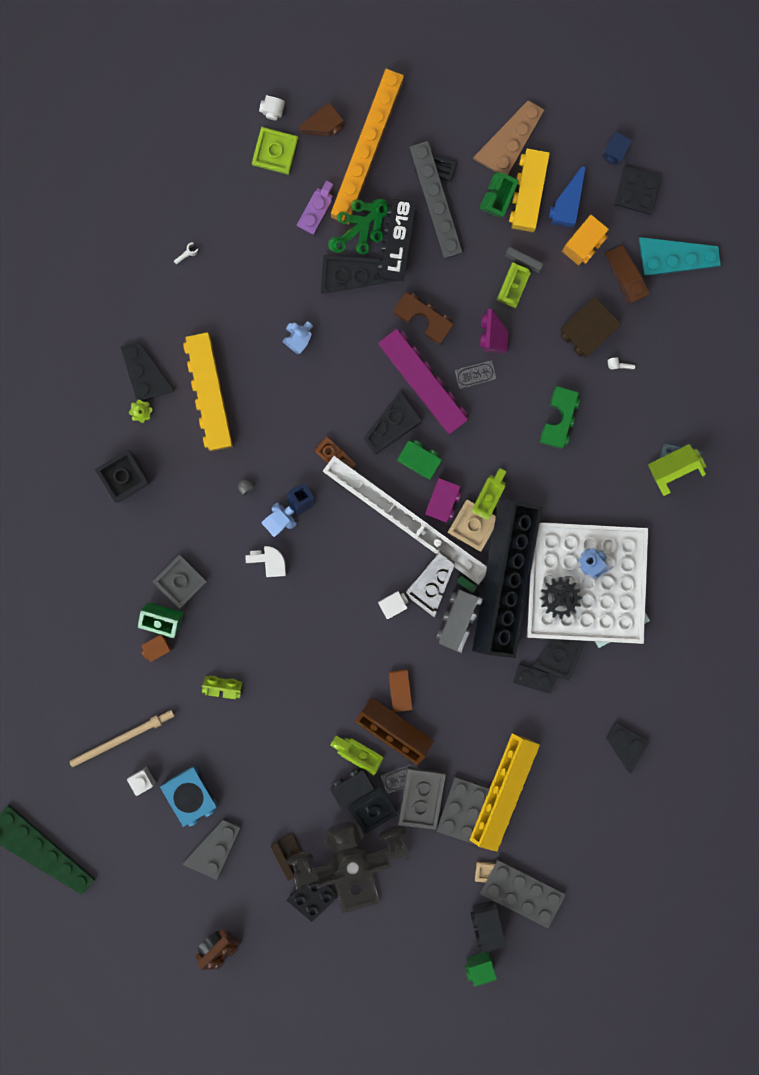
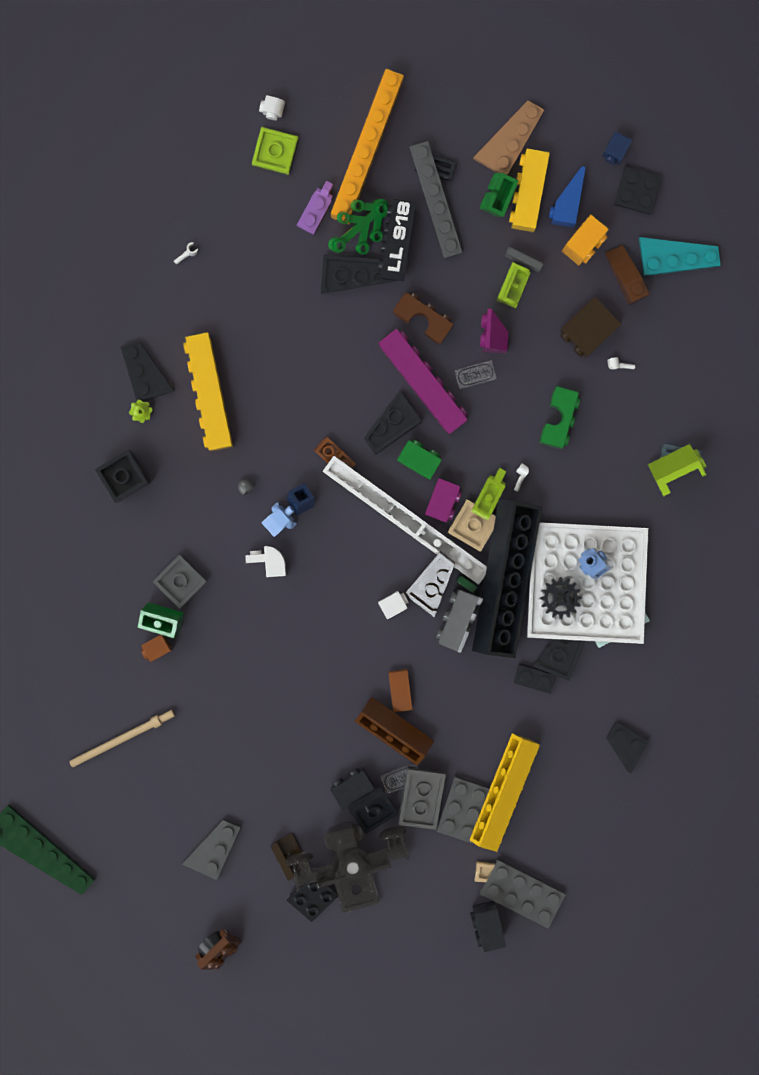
(141, 781): white brick -> none
(189, 796): dark azure brick -> none
(213, 685): lime hinge -> none
(299, 336): light blue piece -> none
(323, 123): reddish brown slope -> none
(357, 754): lime hinge -> none
(480, 969): green piece -> none
(523, 471): none -> white hand

